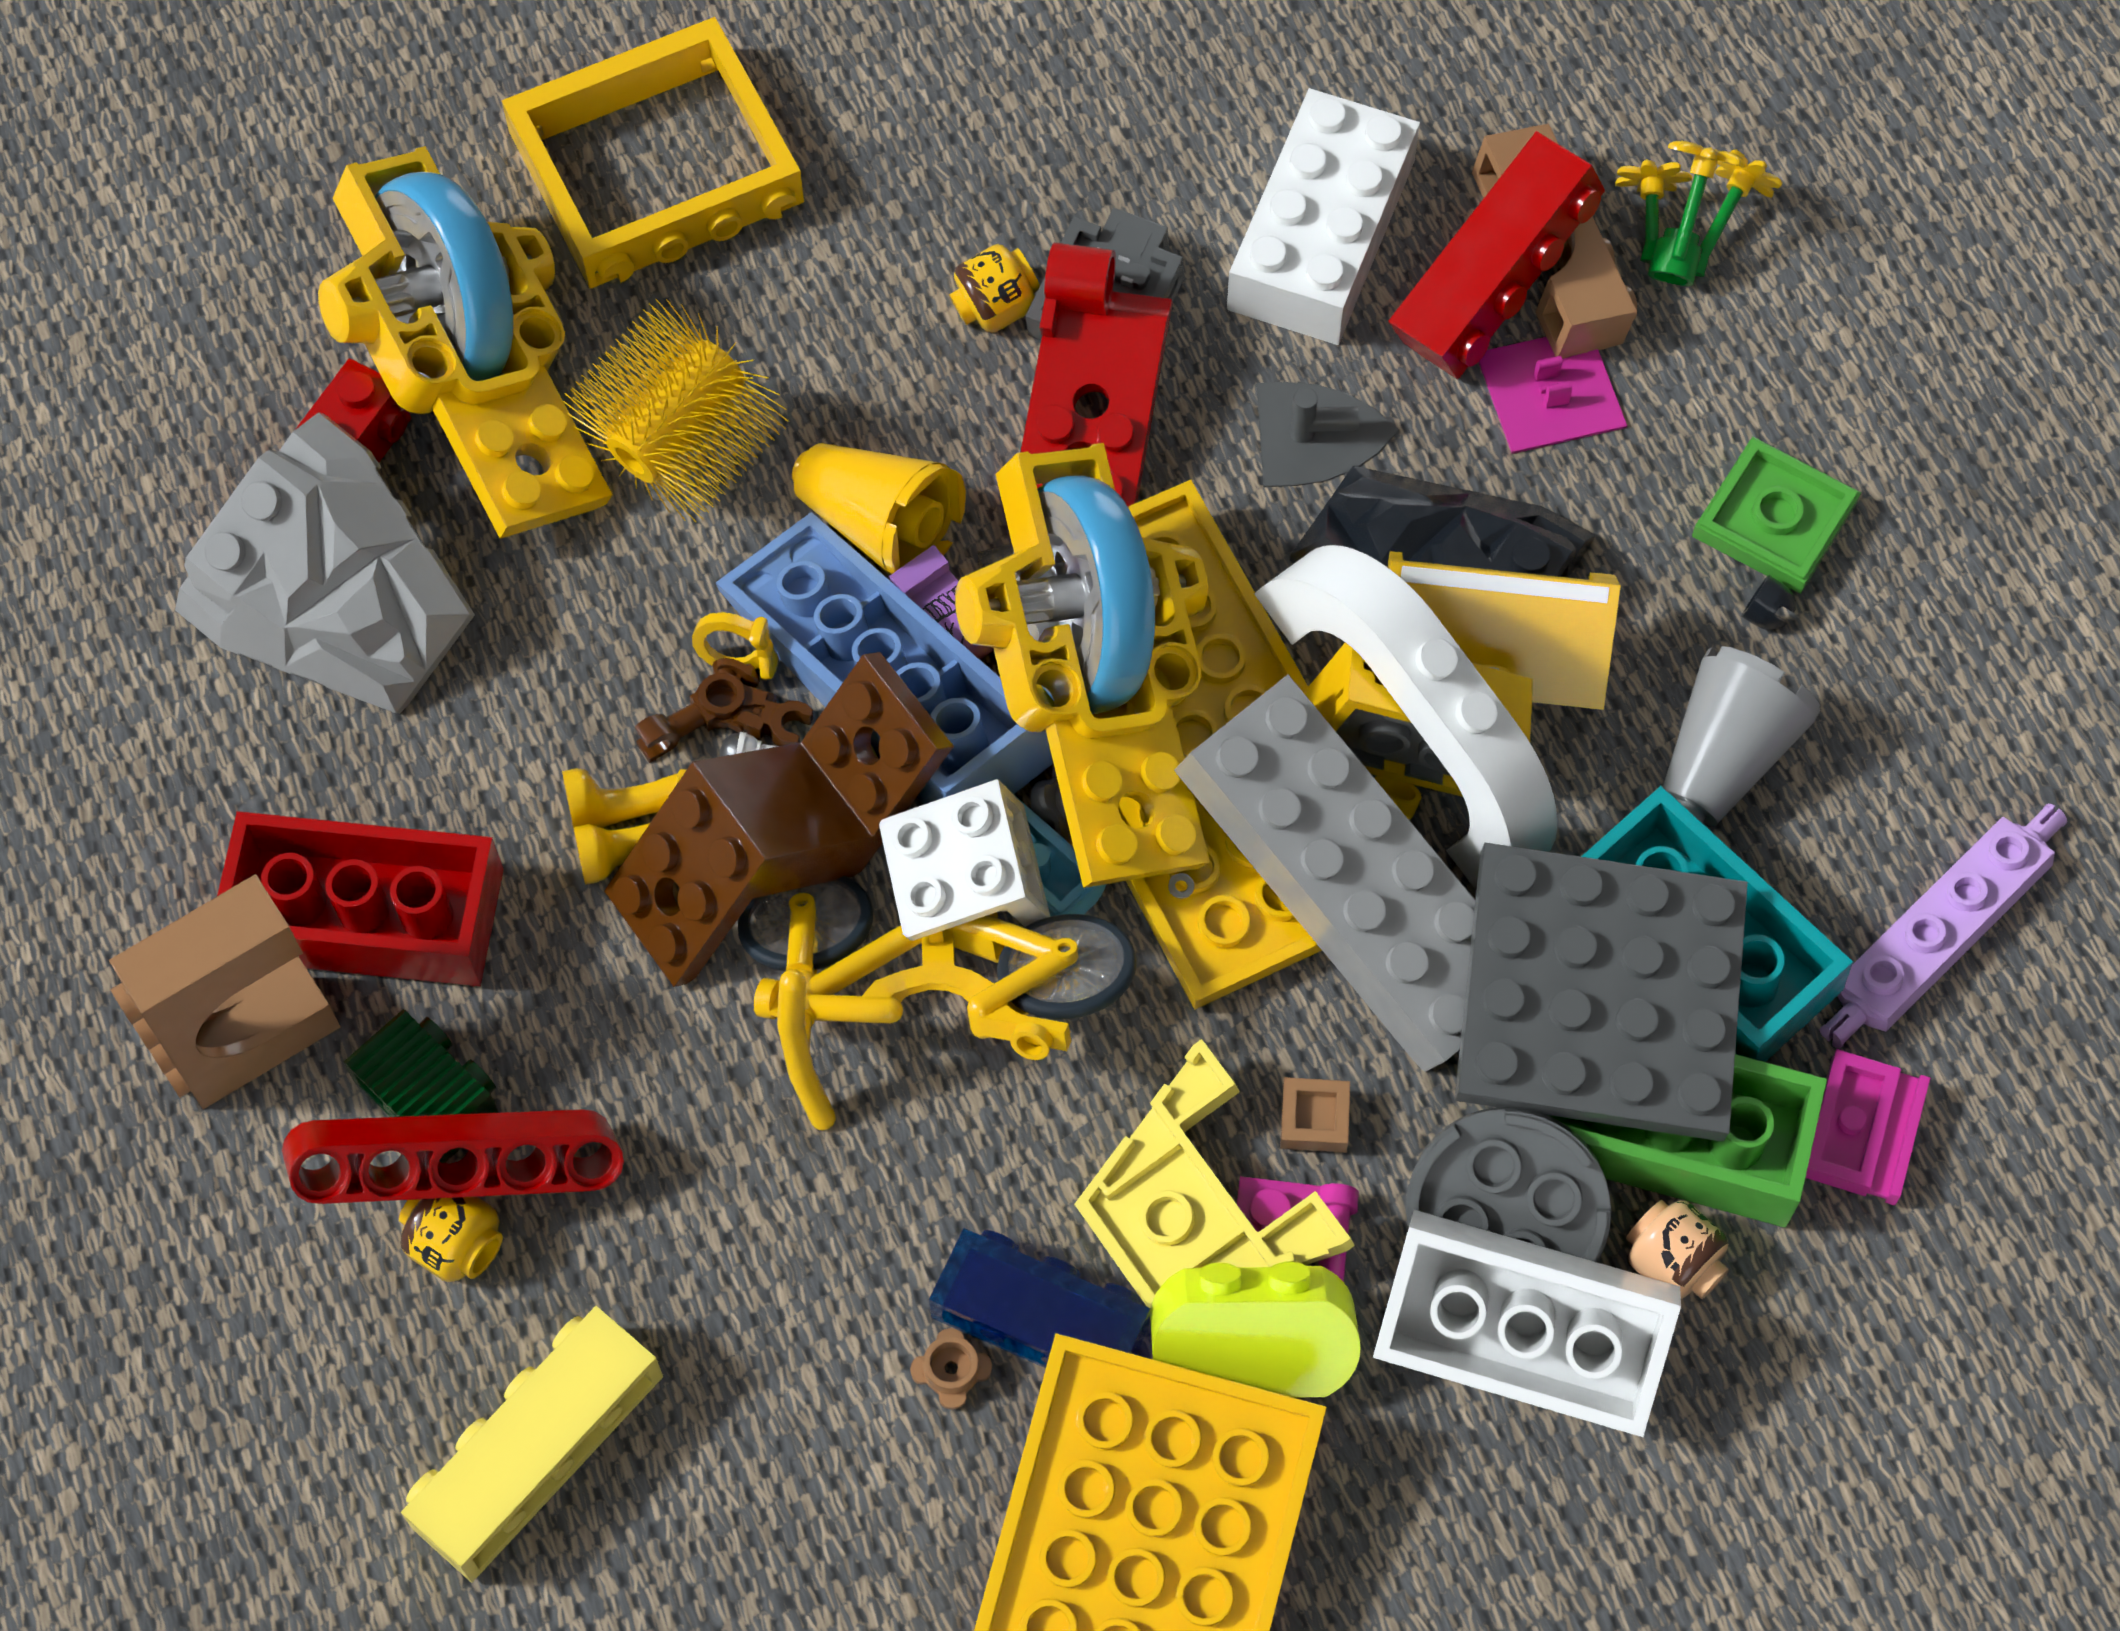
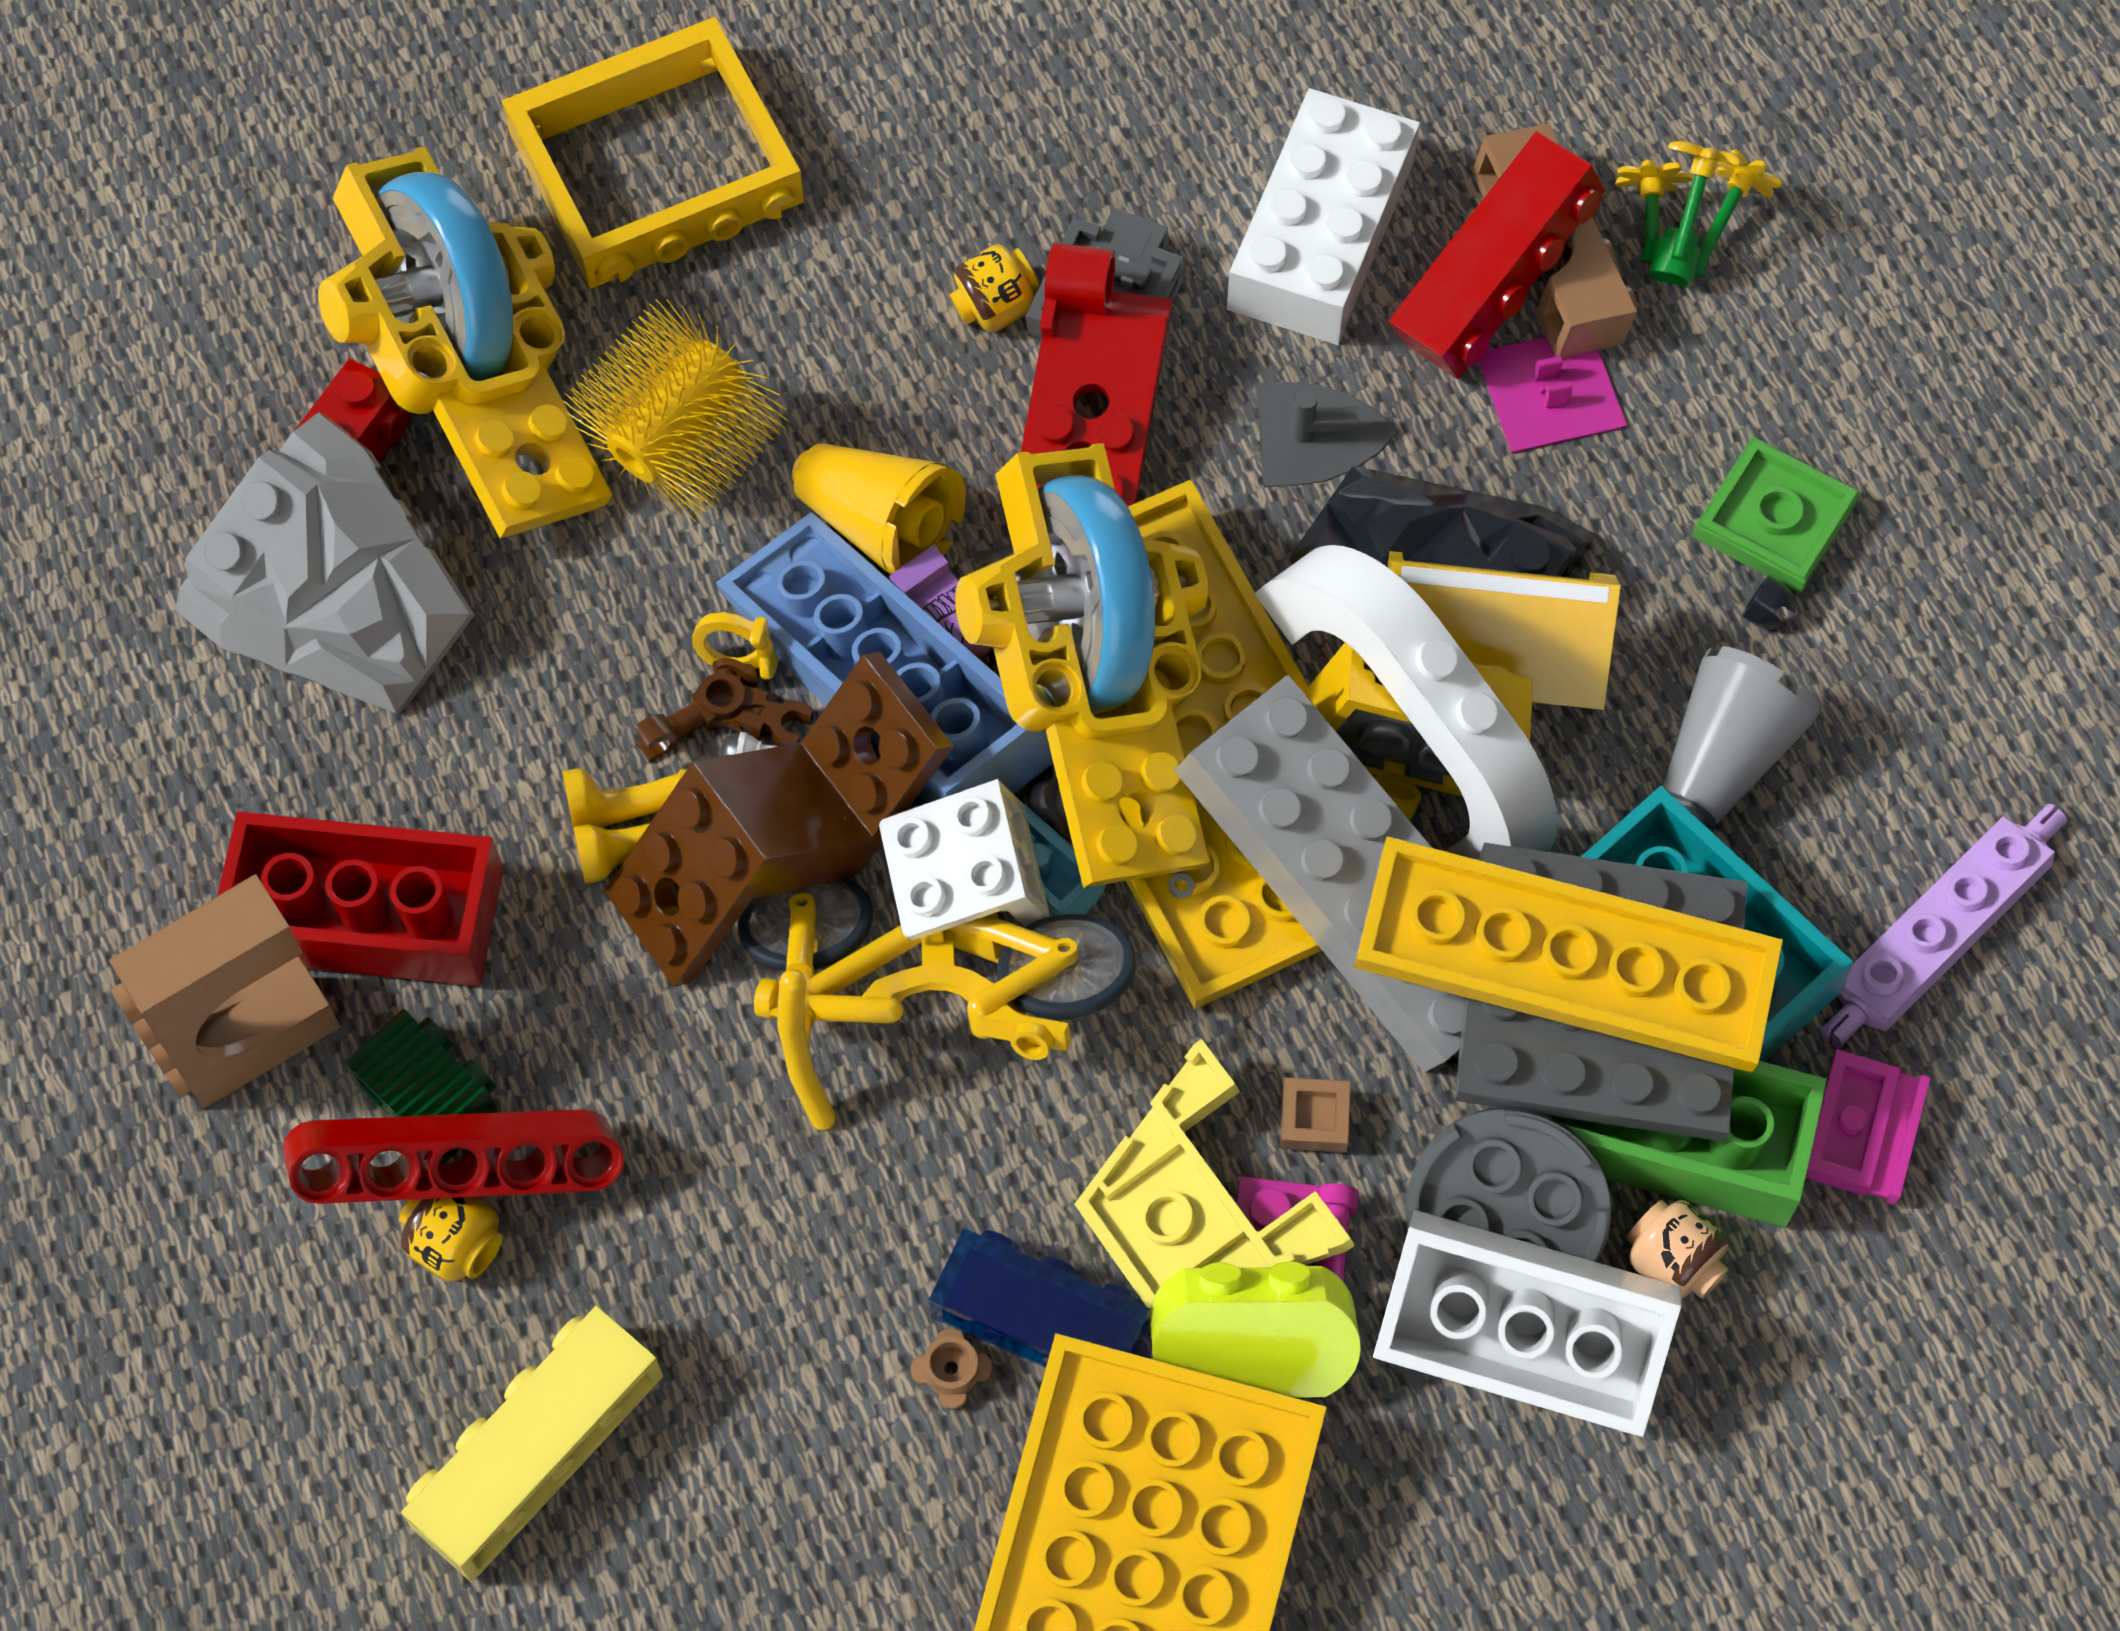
(1569, 954): none -> yellow plate

